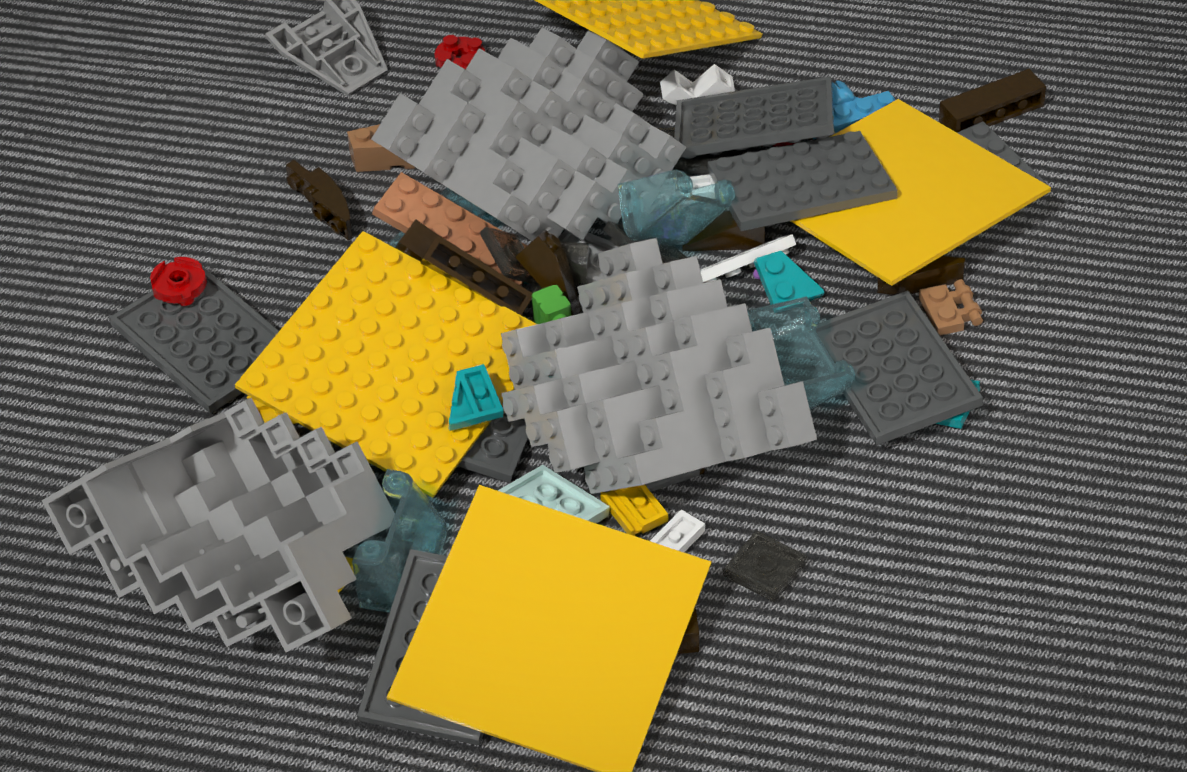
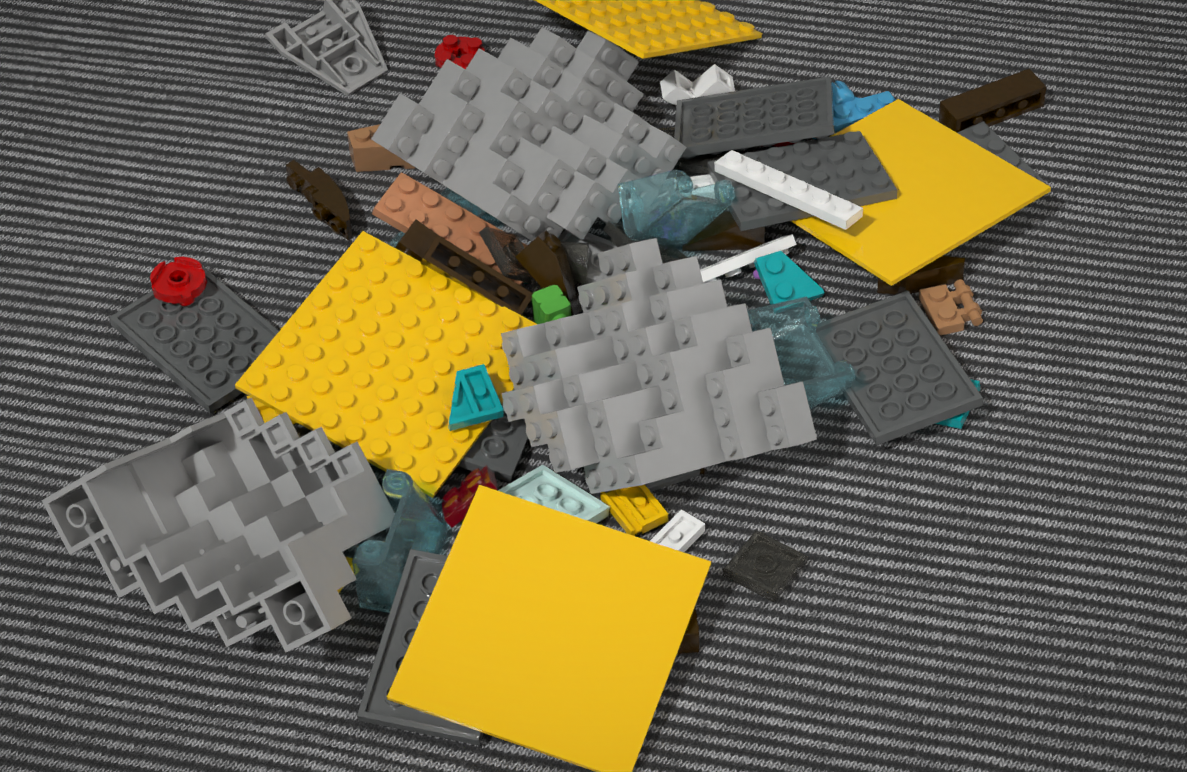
(458, 501): none -> dark red plate
(789, 189): none -> white plate

